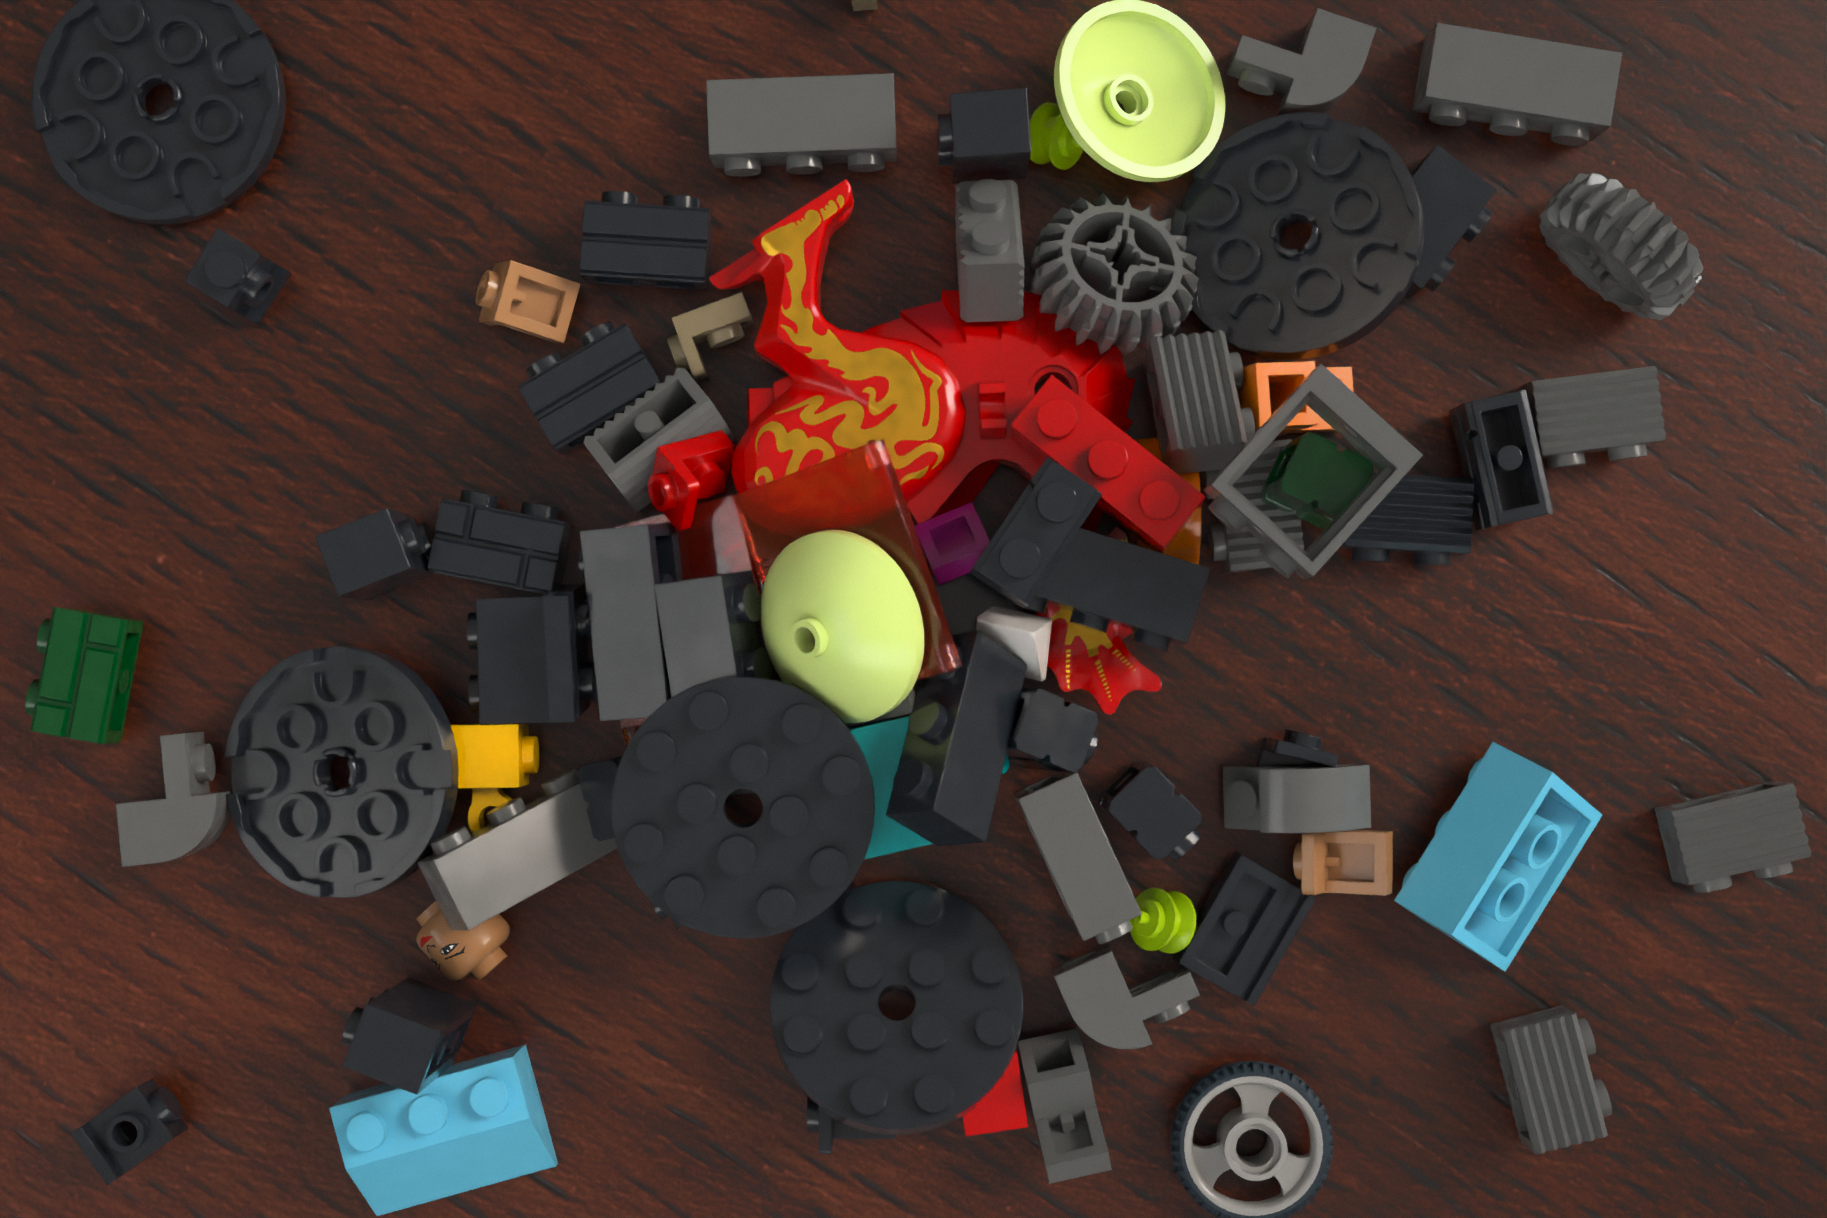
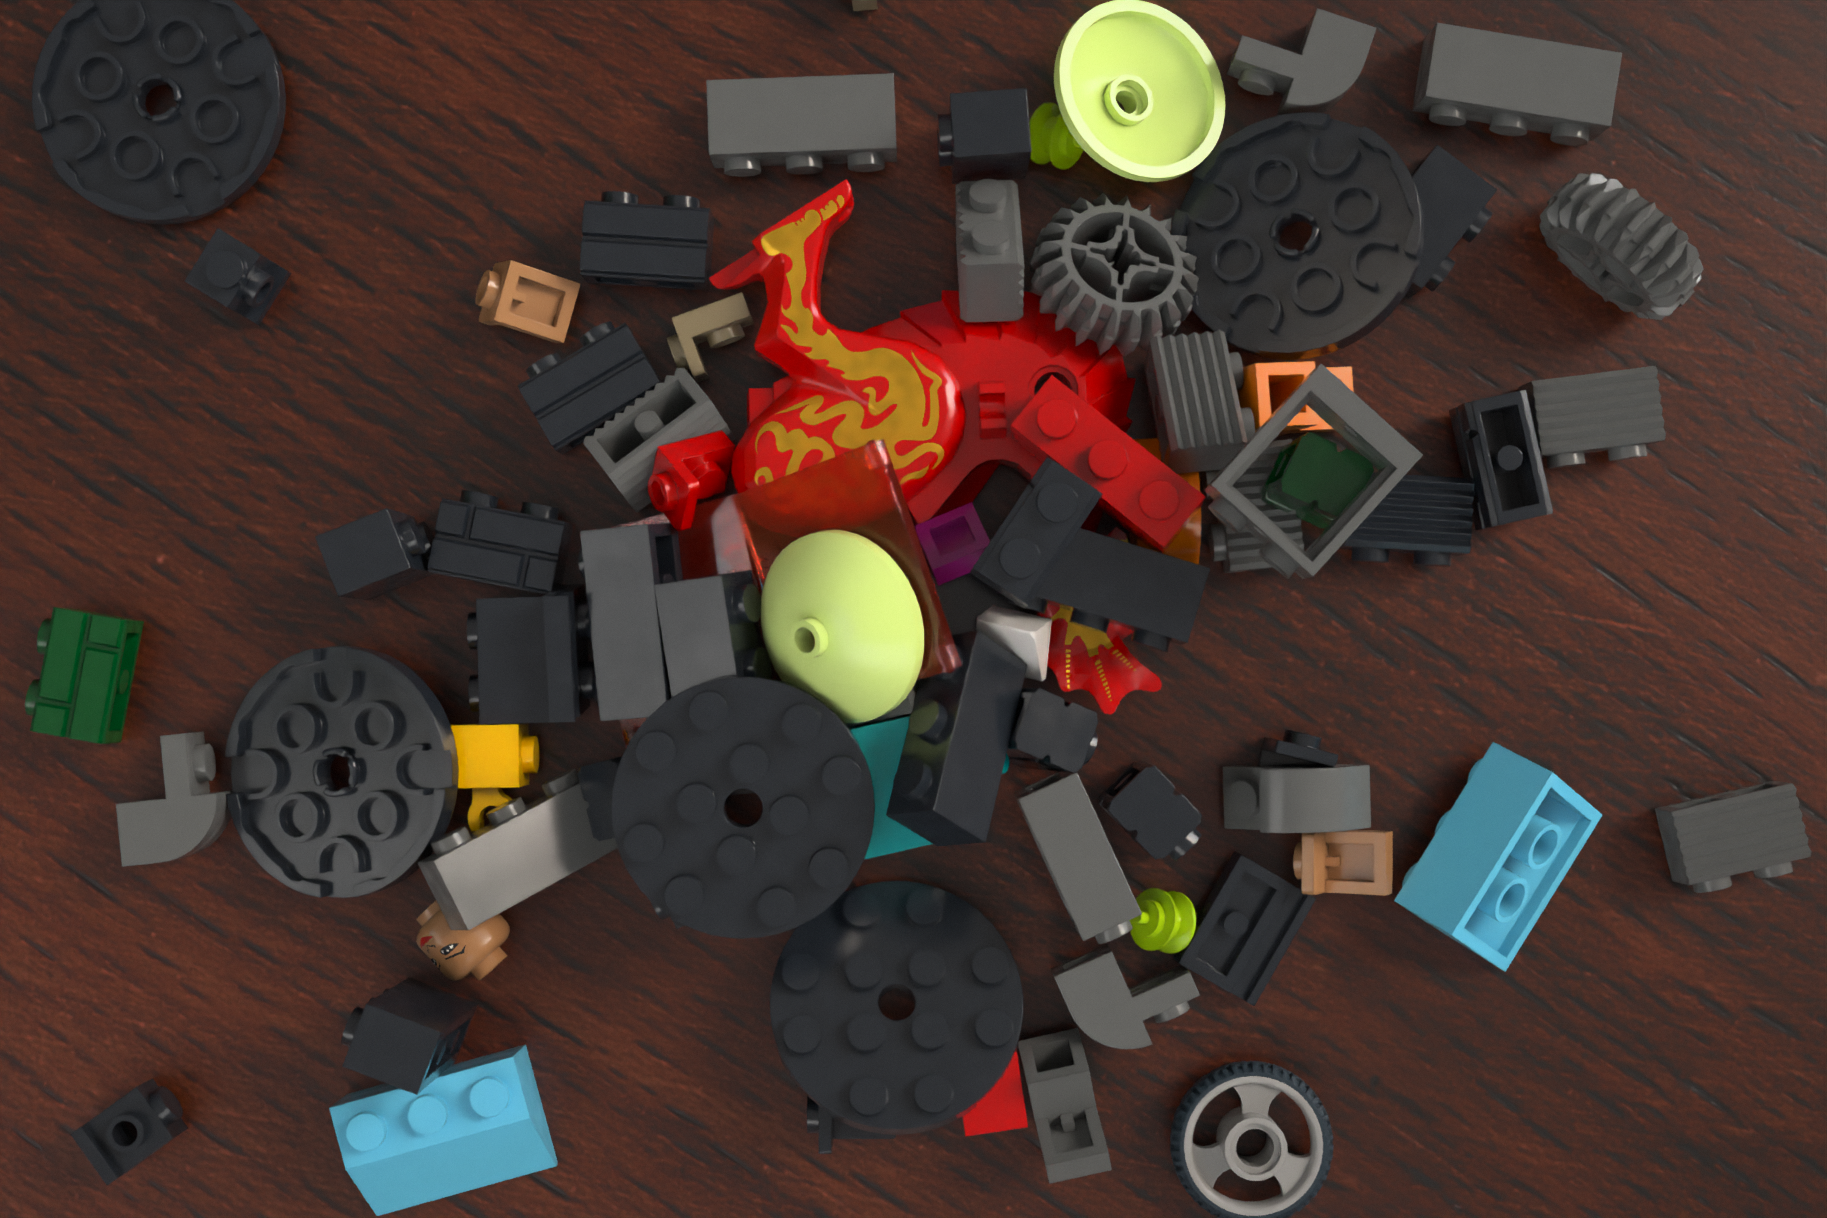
(1551, 1079): dark grey brick -> none

